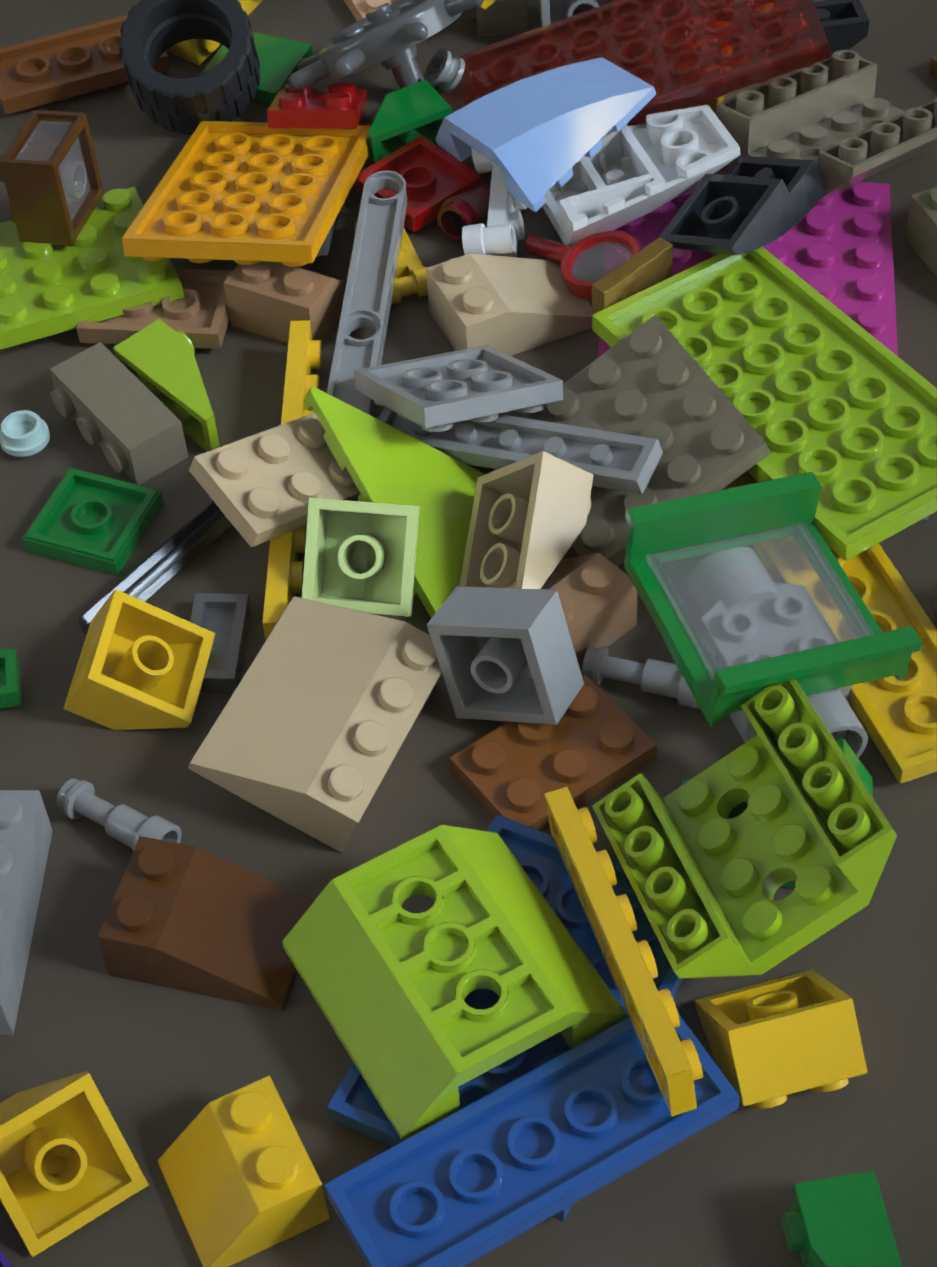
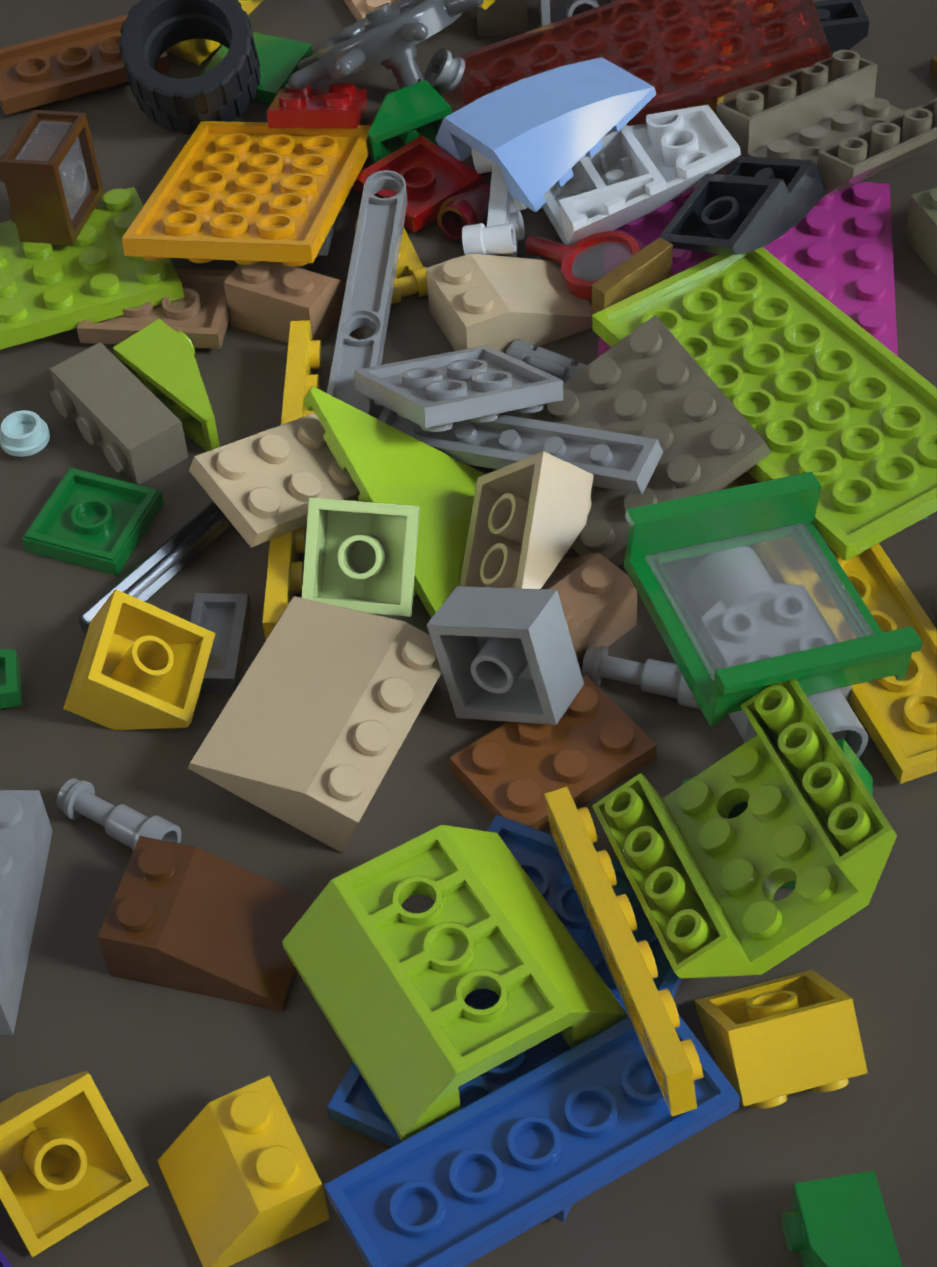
(545, 360): none -> light grey axle

